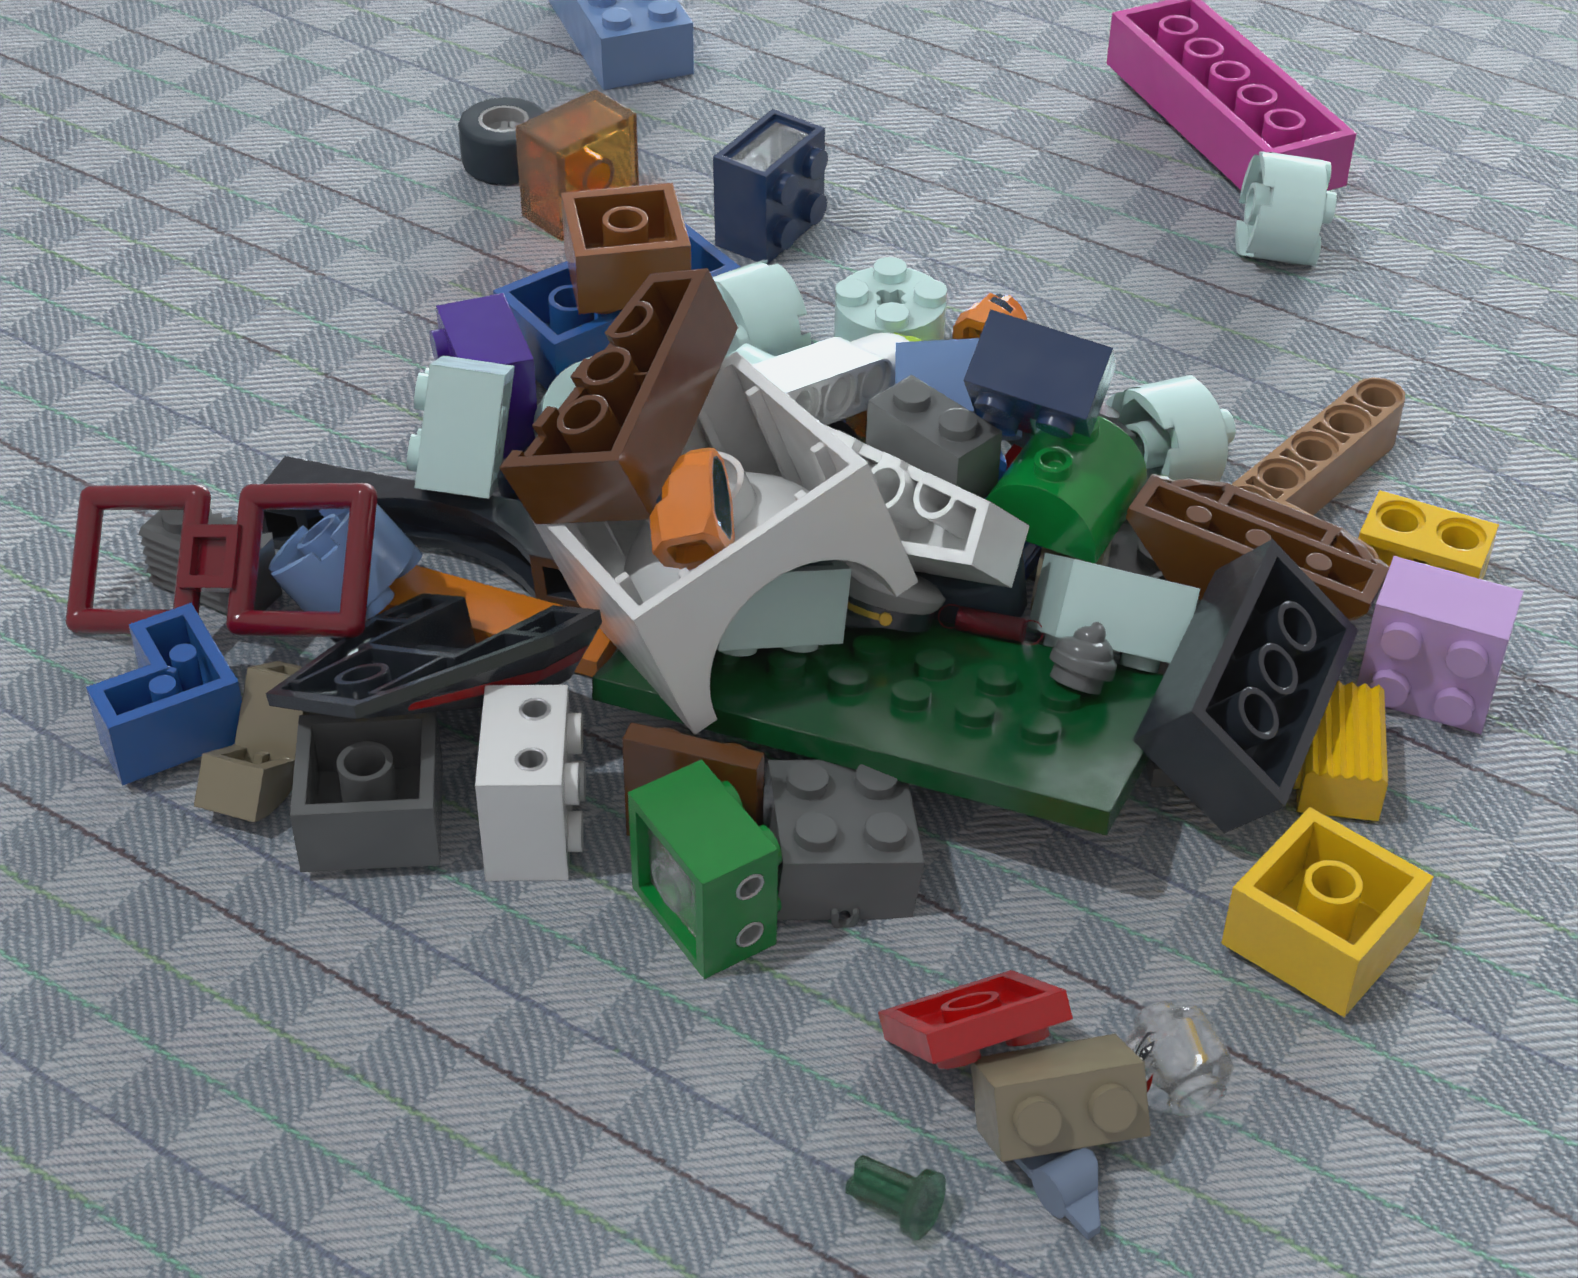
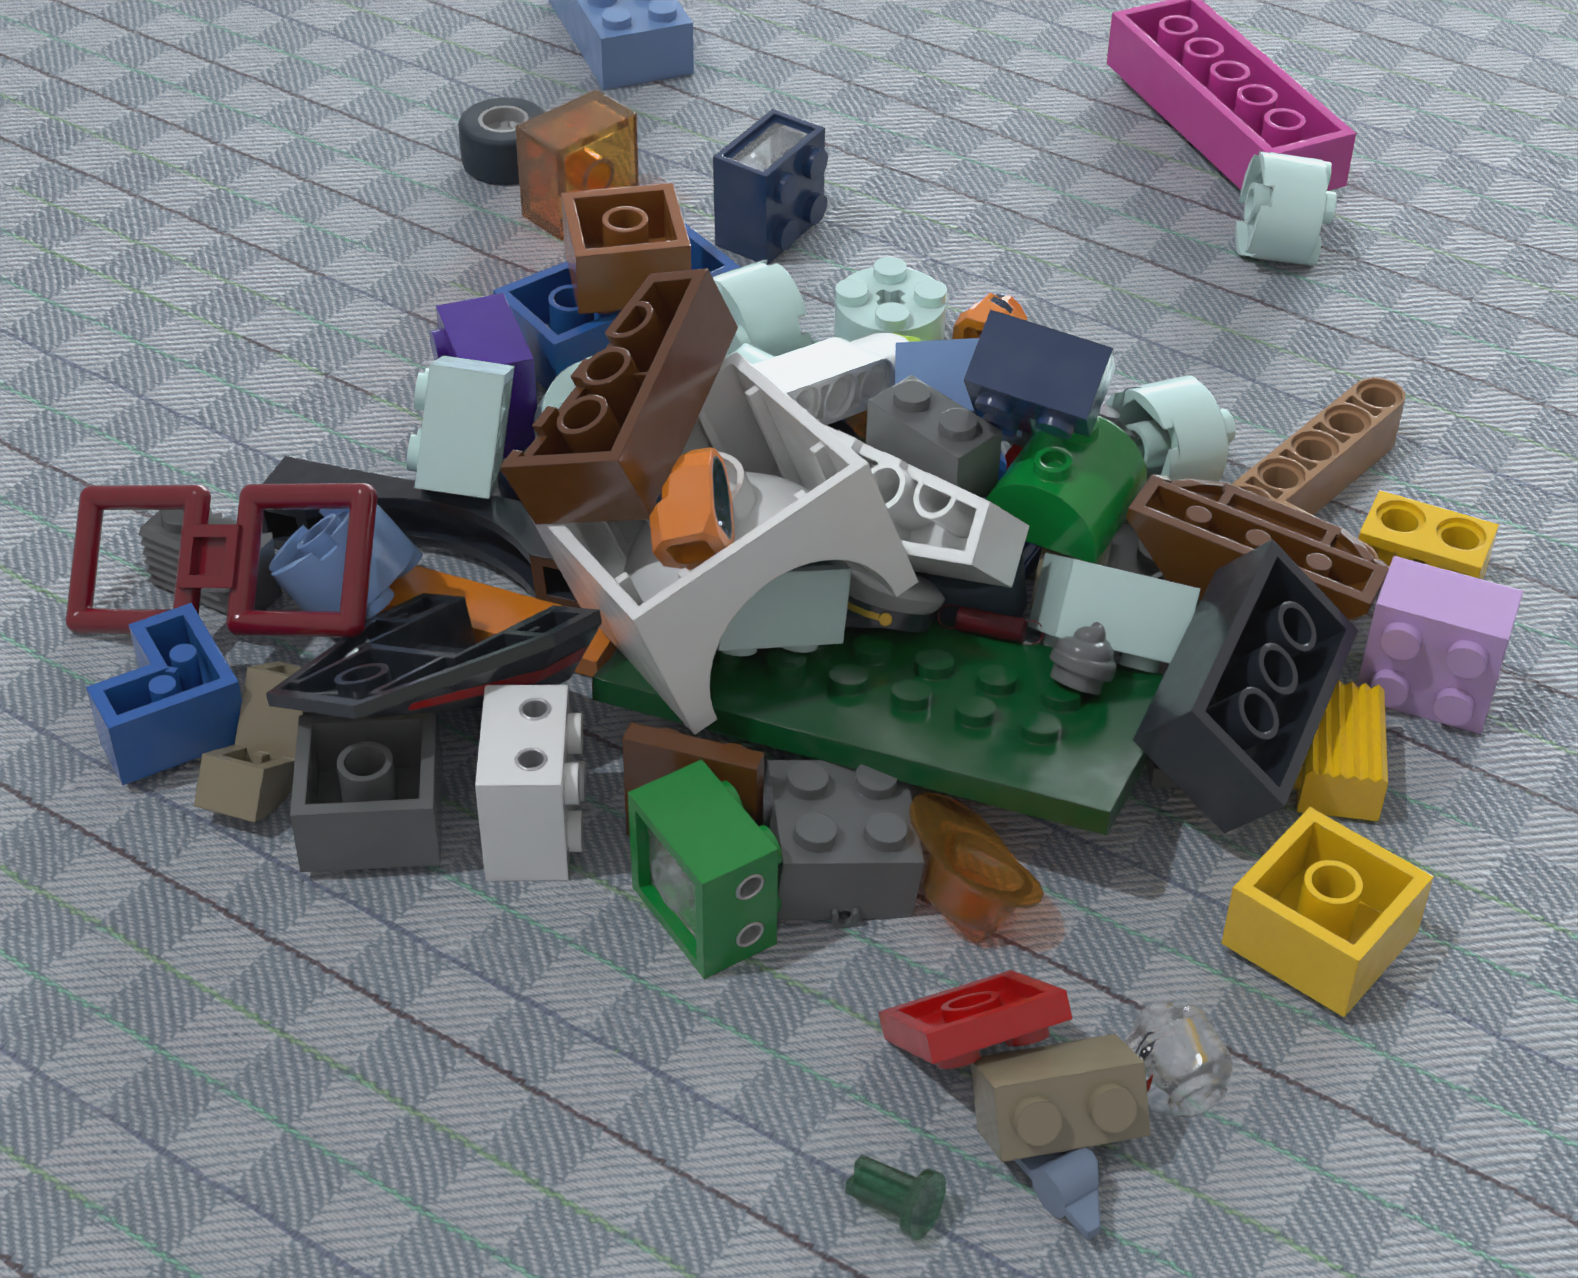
(969, 868): none -> clear orange piece

